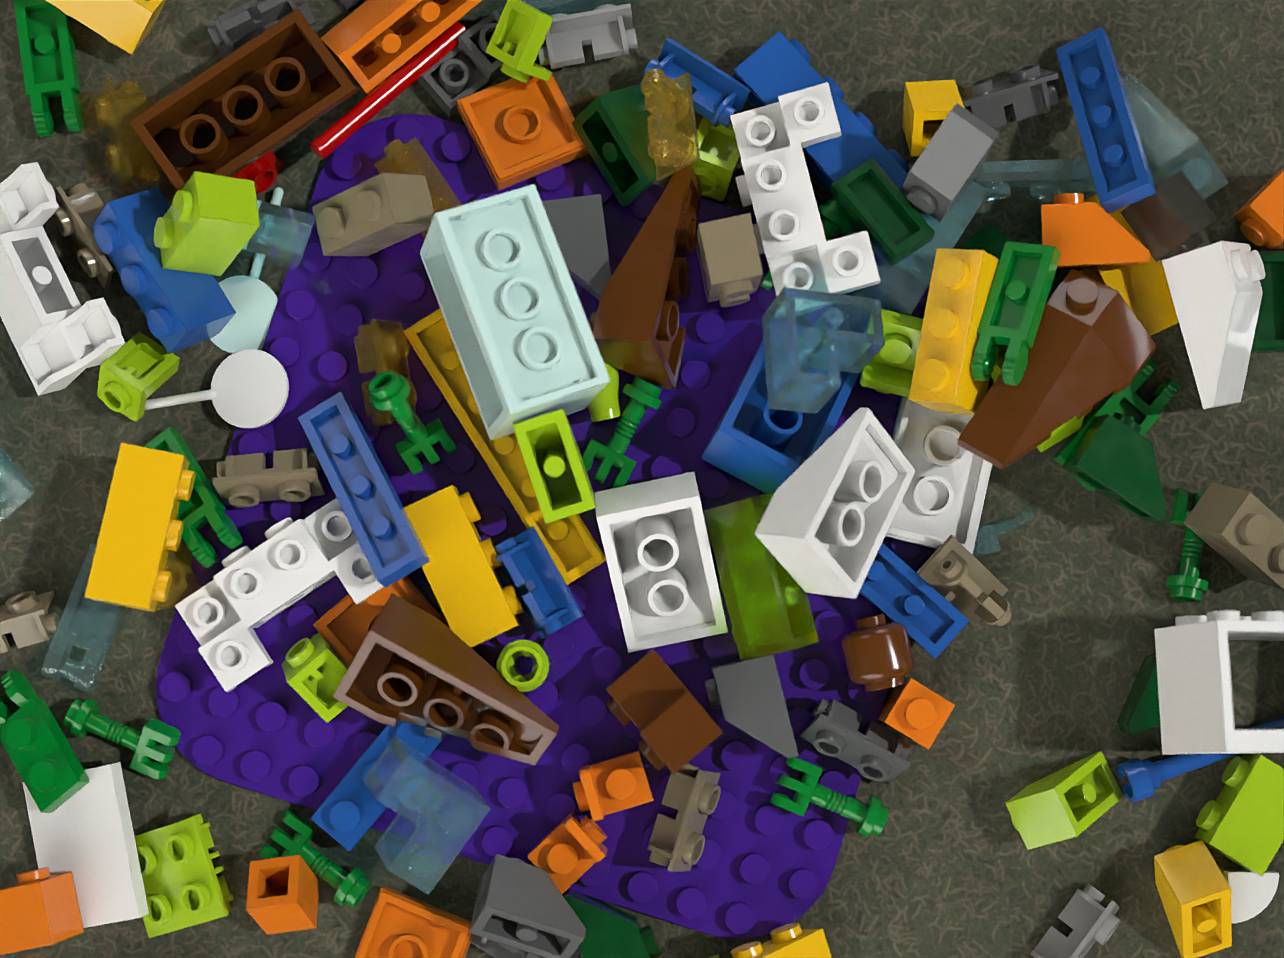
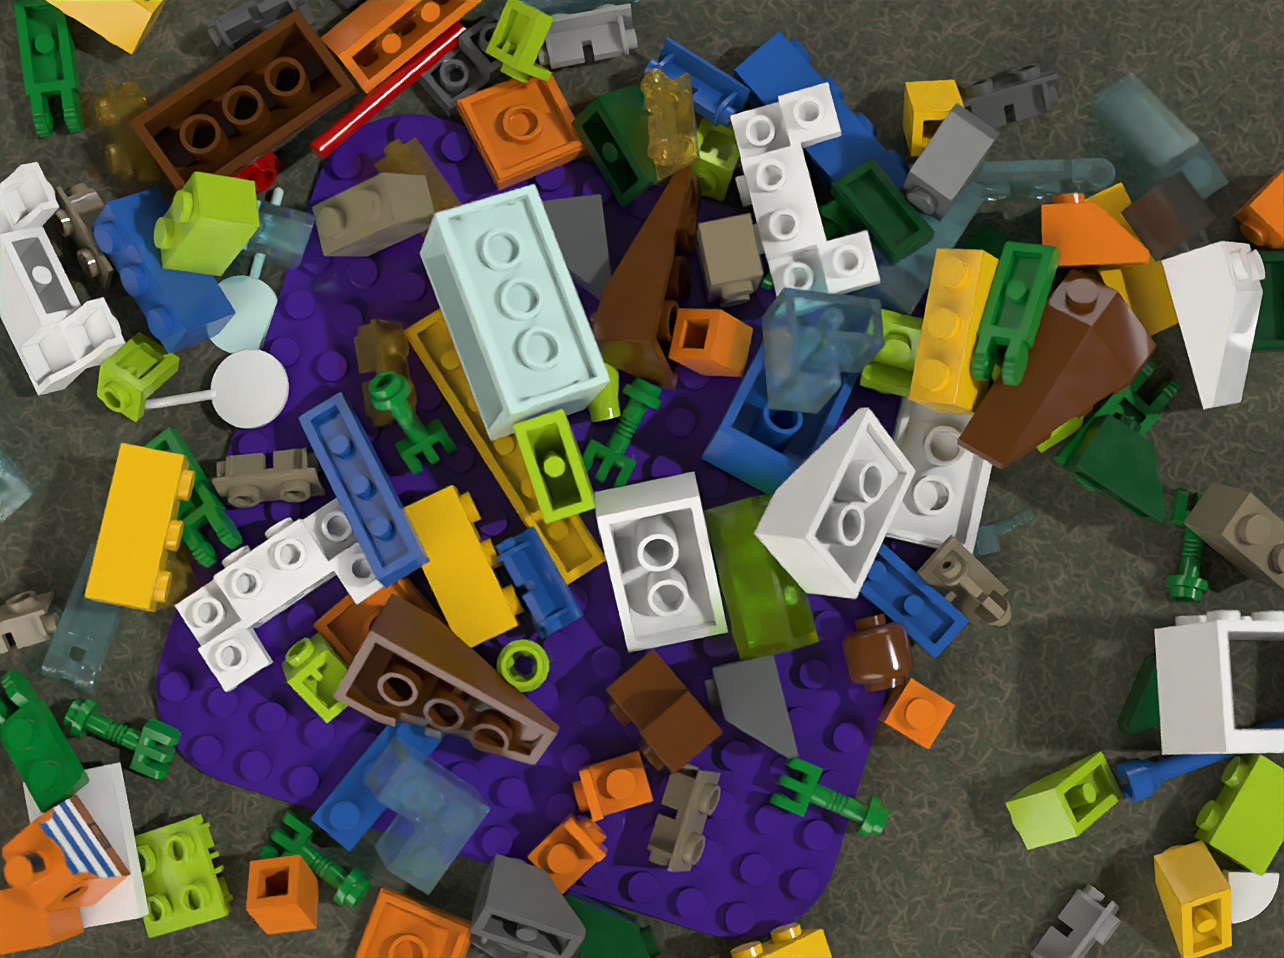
(63, 859): none -> torso
(710, 342): none -> orange brick
(876, 753): dark grey hinge -> none
(1105, 121): blue plate -> none

